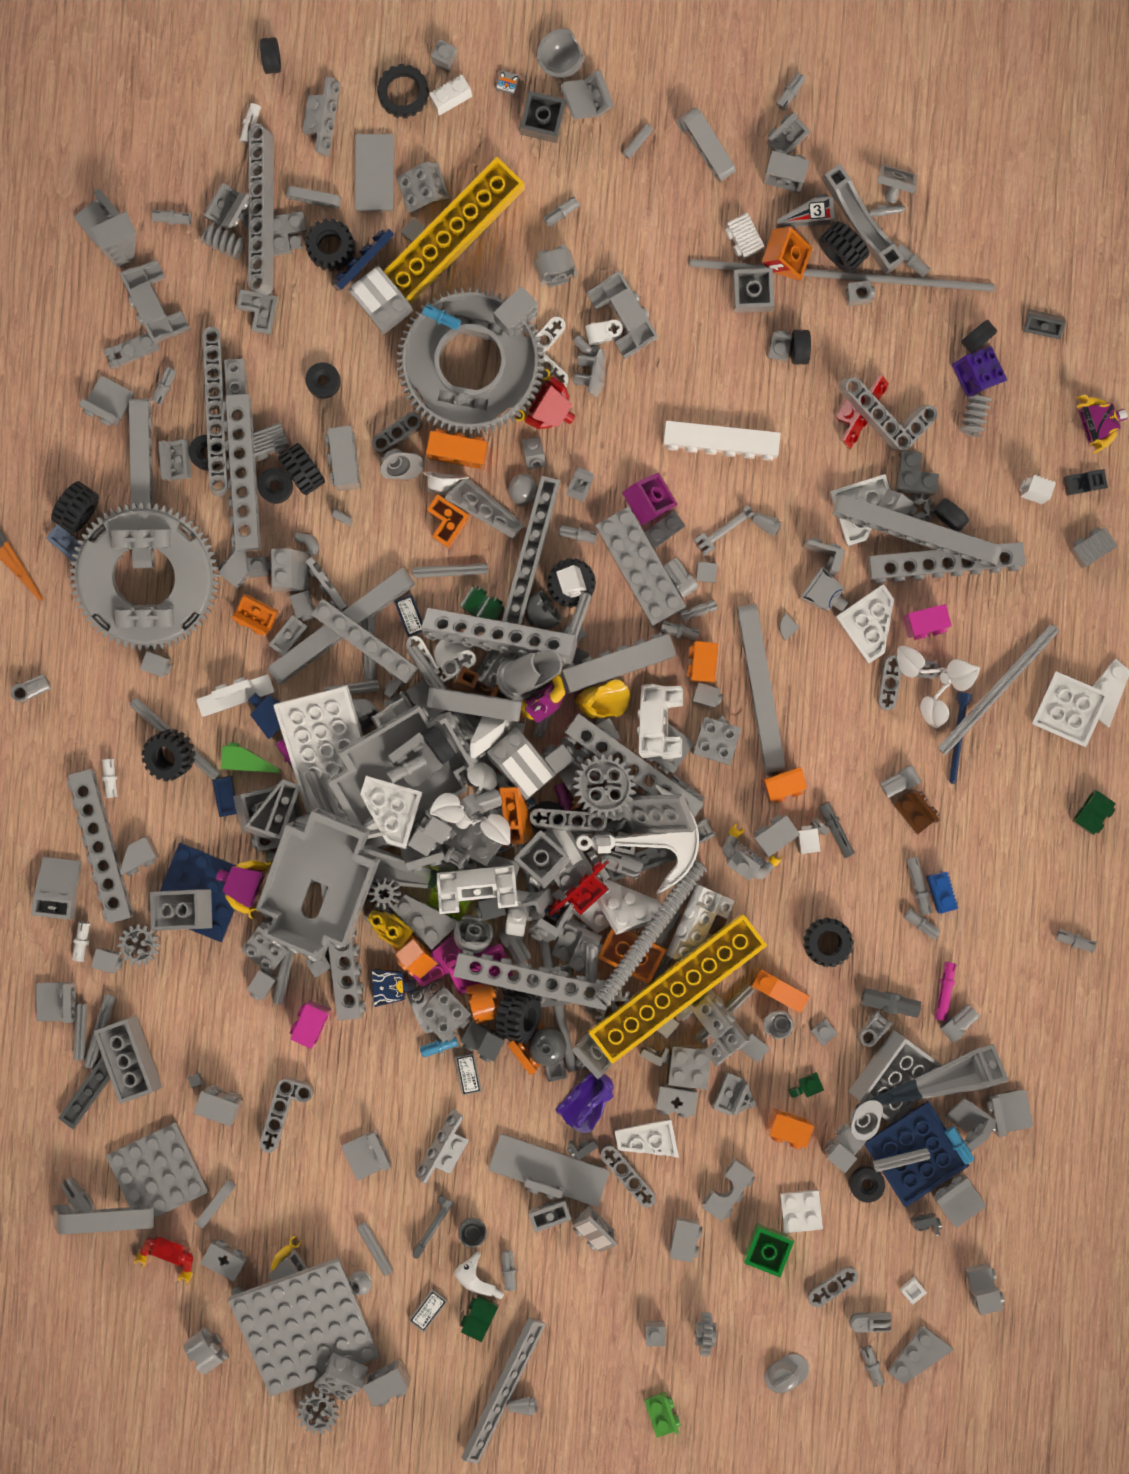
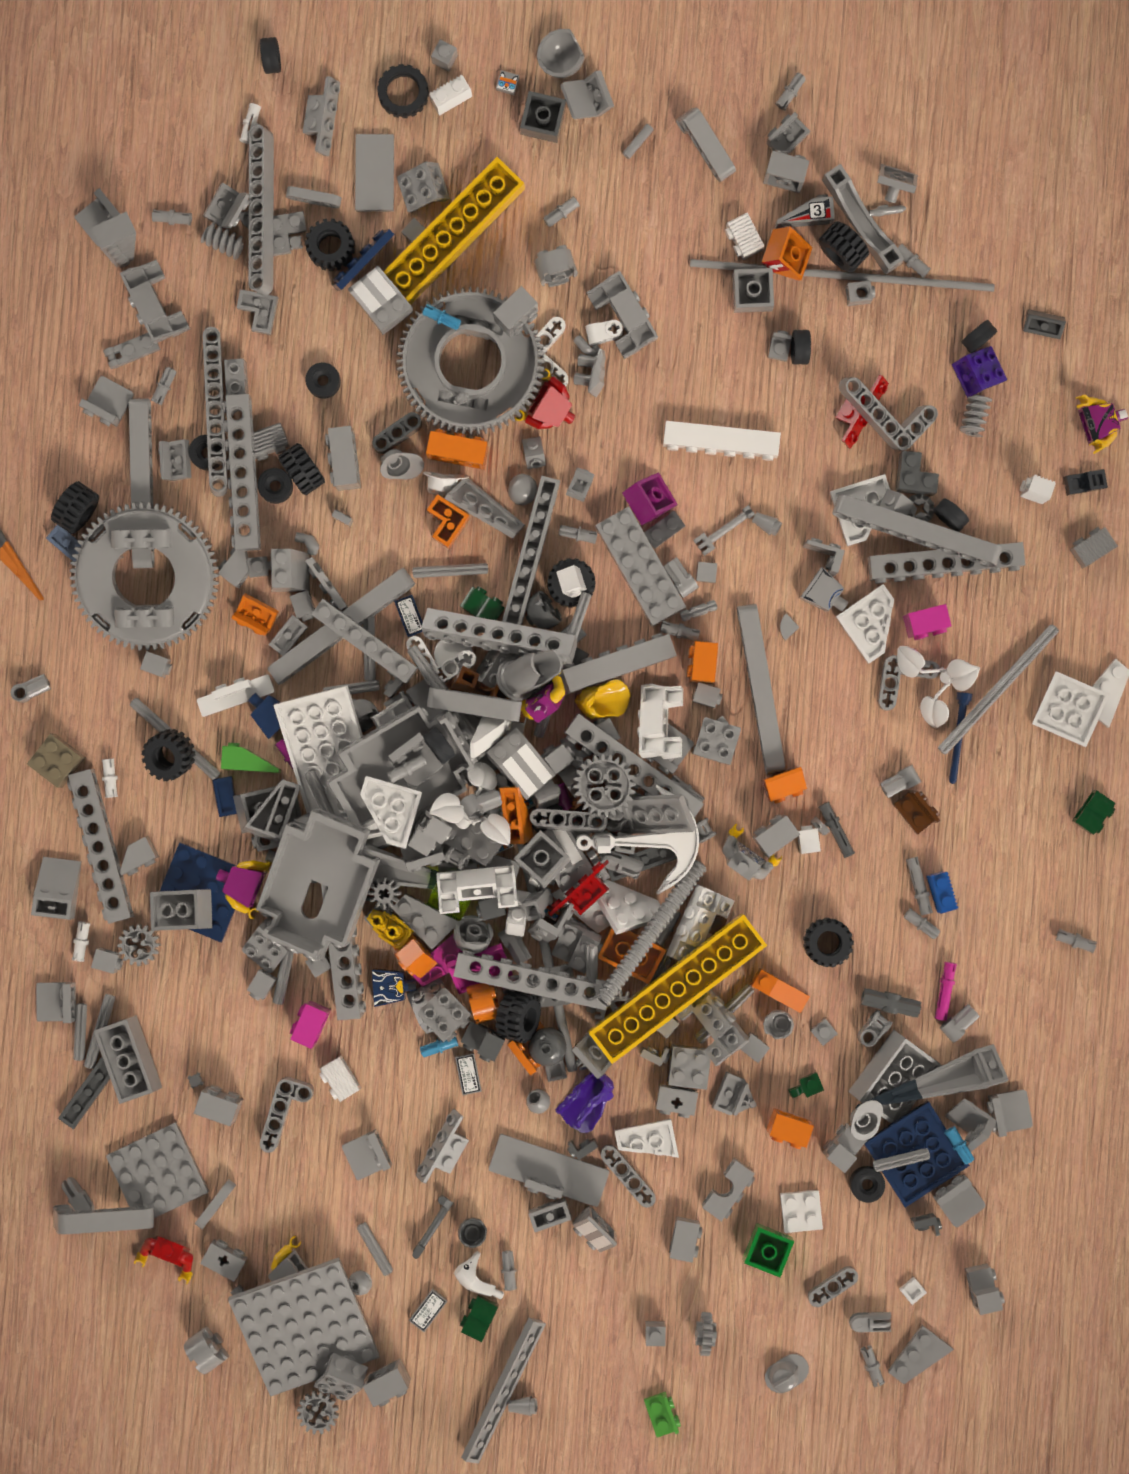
(56, 760): none -> dark tan brick
(339, 1078): none -> white brick
(538, 1101): none -> light grey piece
(546, 795): none -> light grey brick

